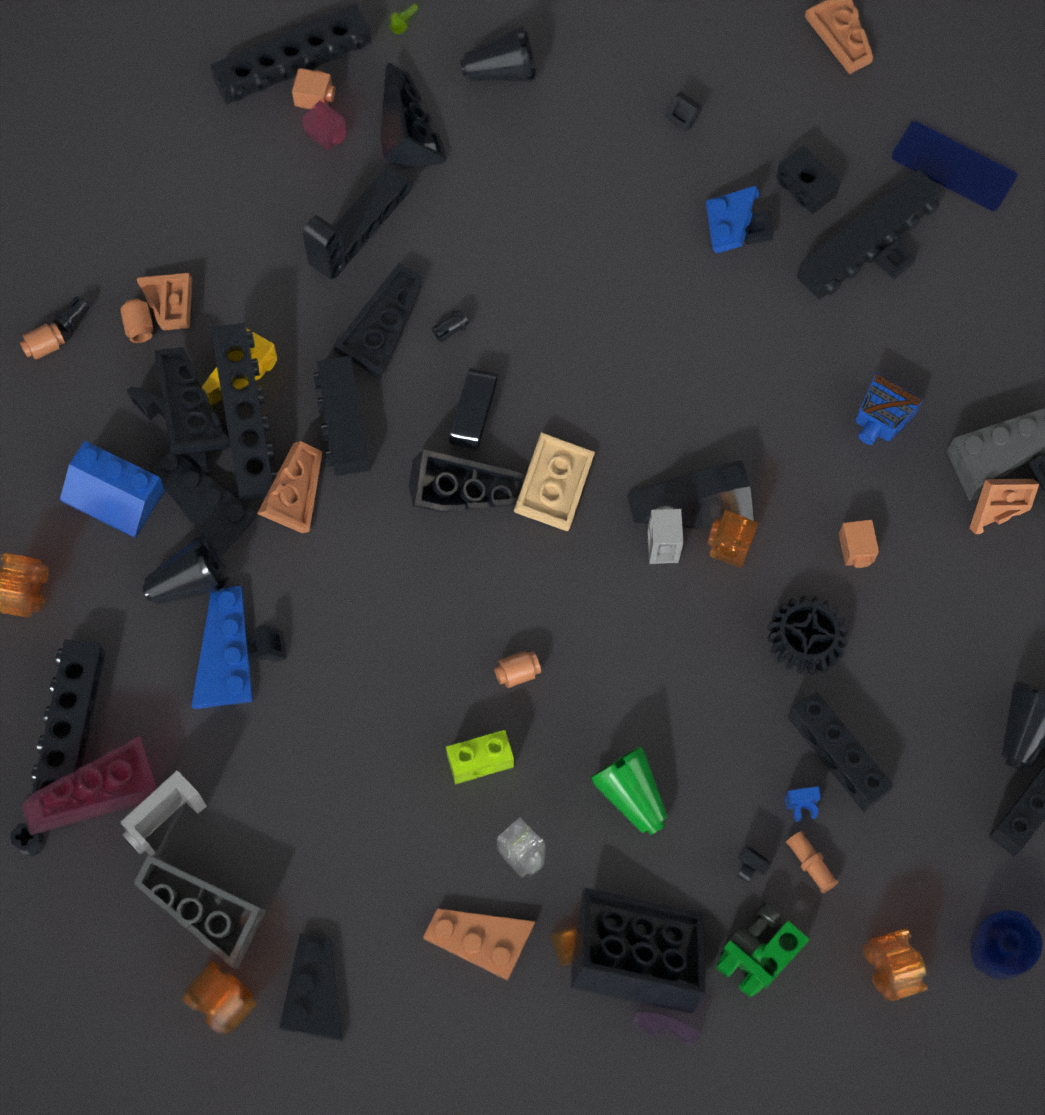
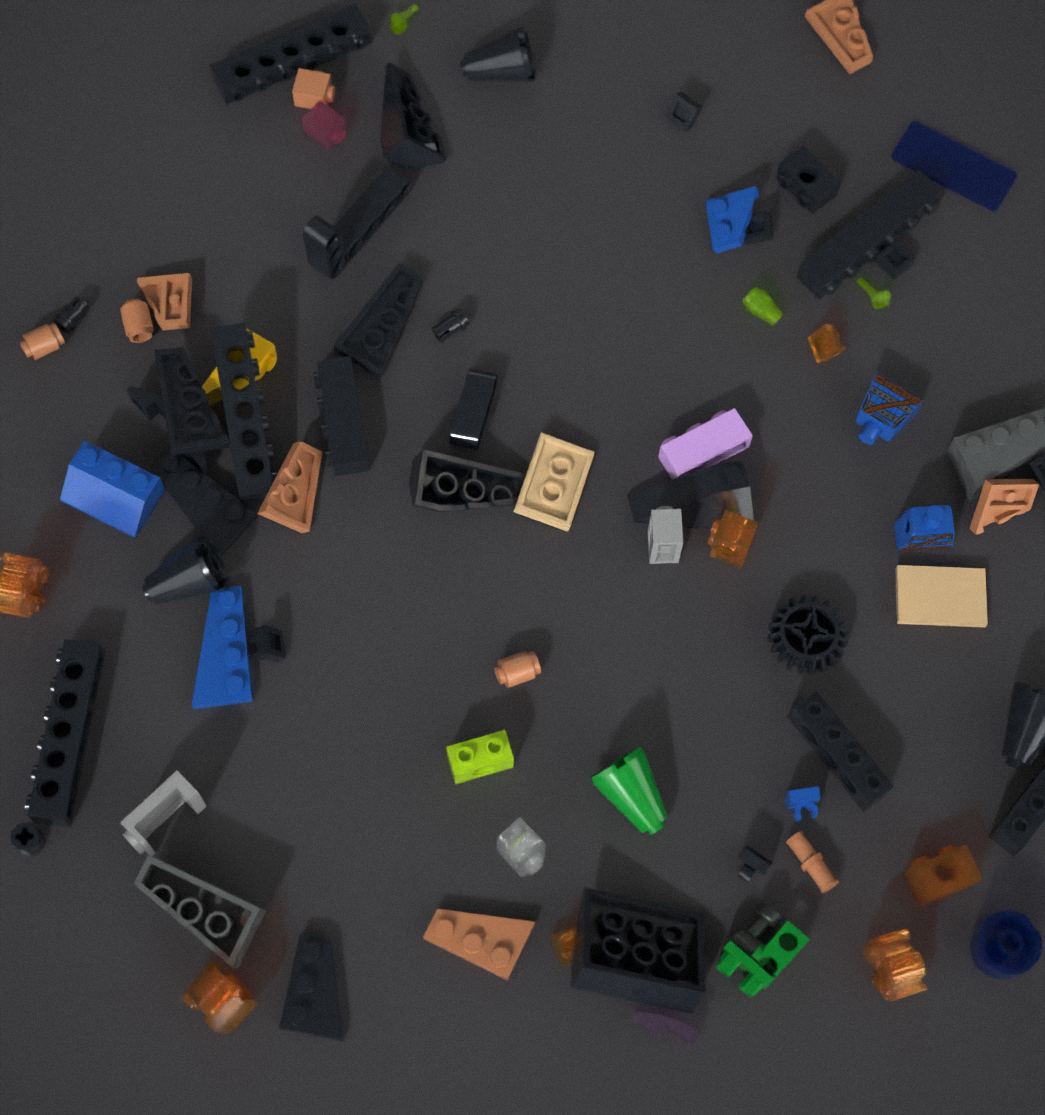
(97, 789): clear pink wedge -> none
(705, 444): none -> lavender brick
(762, 306): none -> clear neon green cone
(825, 343): none -> clear orange tile
(858, 543): nougat brick -> none
(878, 299): none -> clear neon green hand
(928, 529): none -> blue torso
(941, 596): none -> tan tile
(960, 868): none -> clear orange brick

